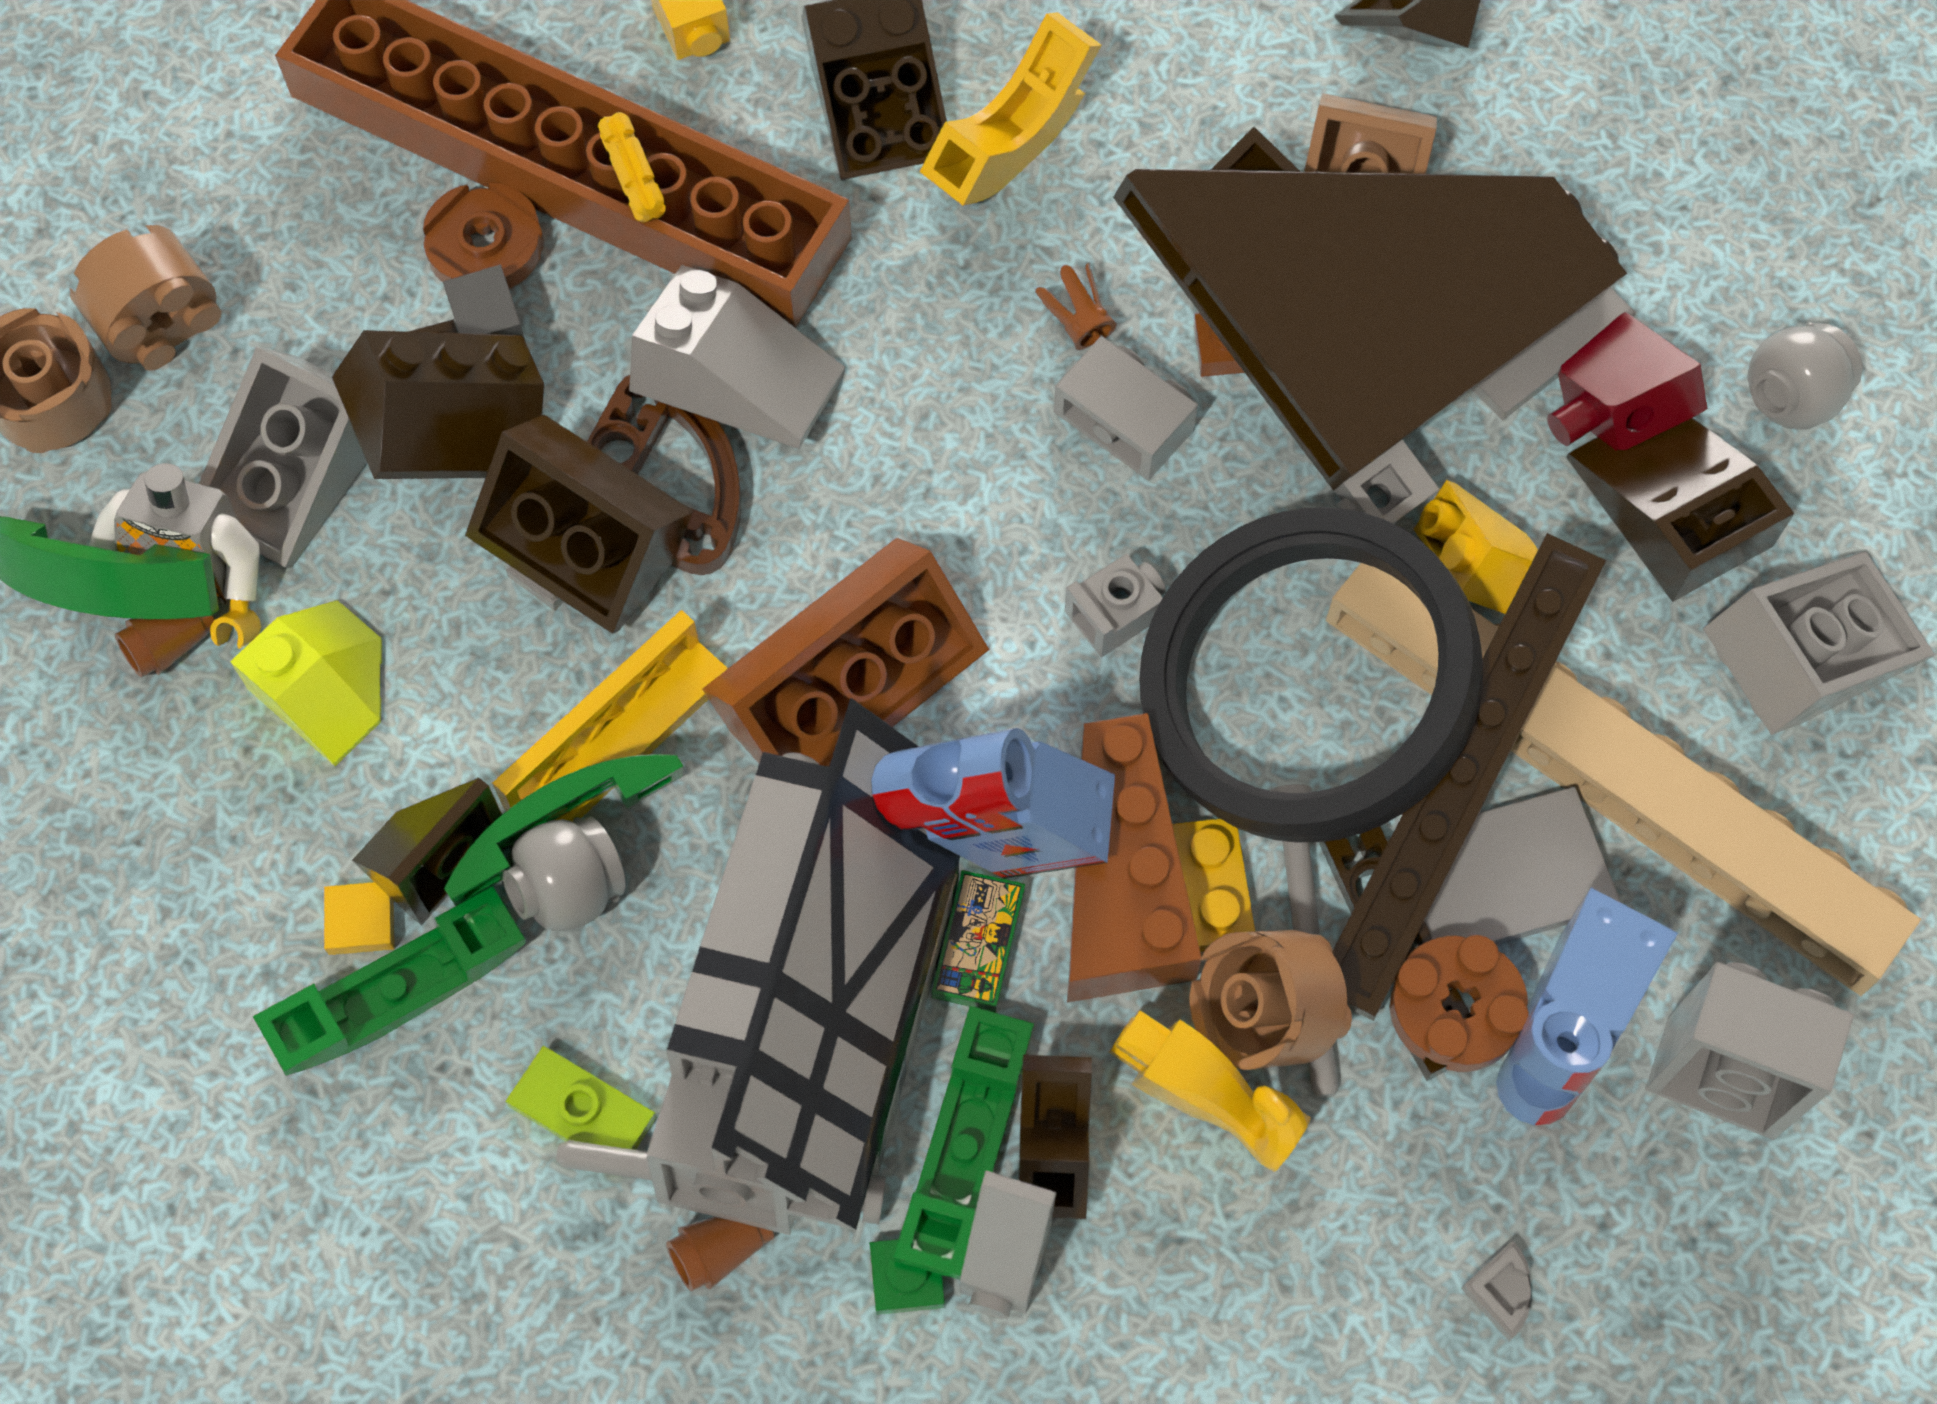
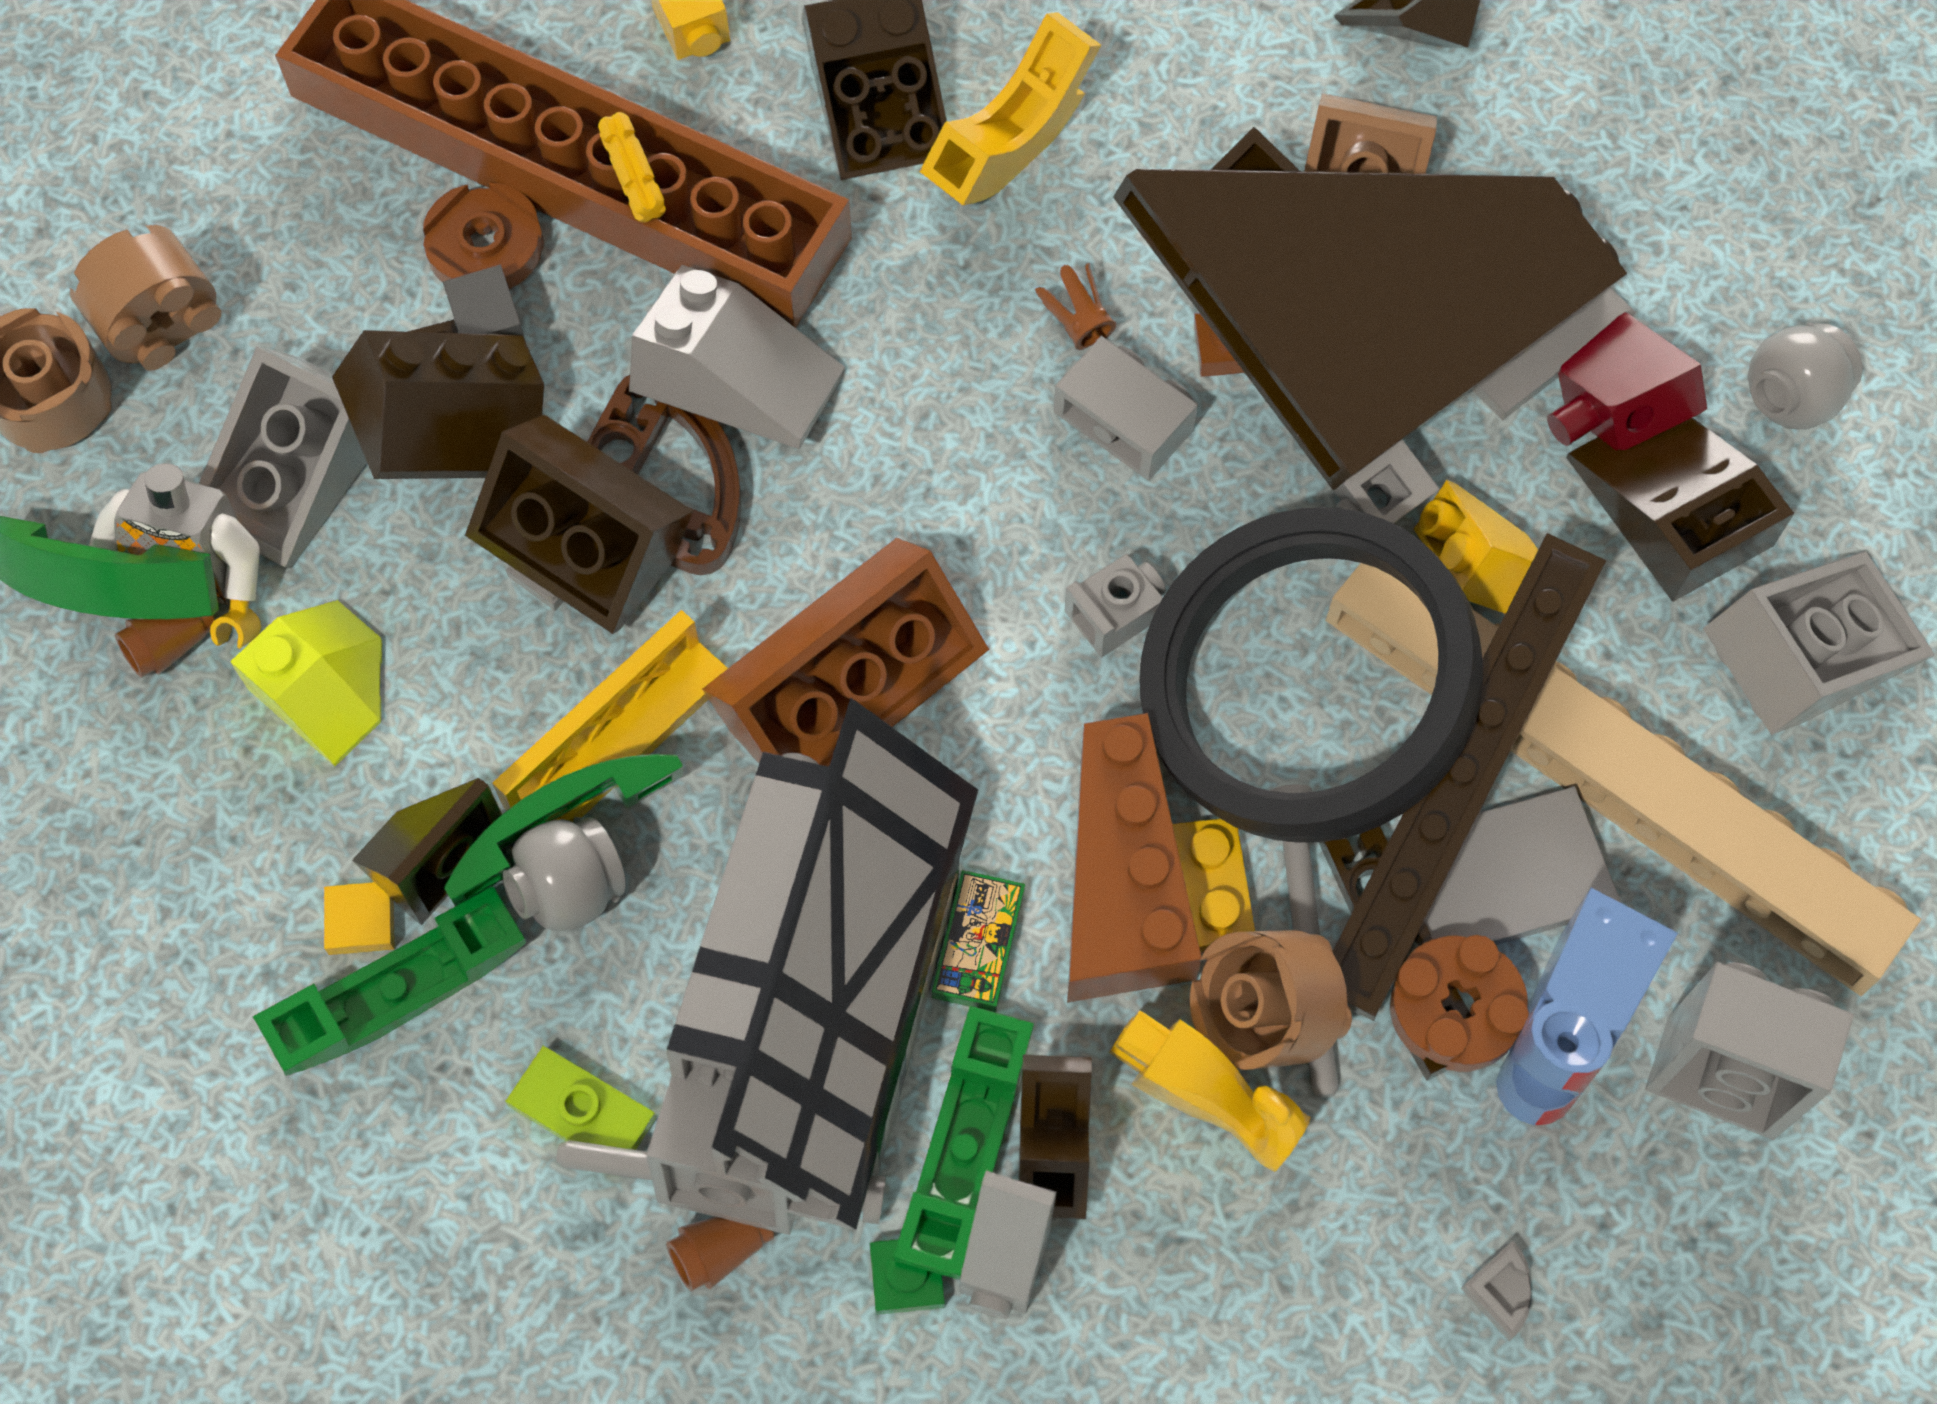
(1000, 802): medium blue piece -> none

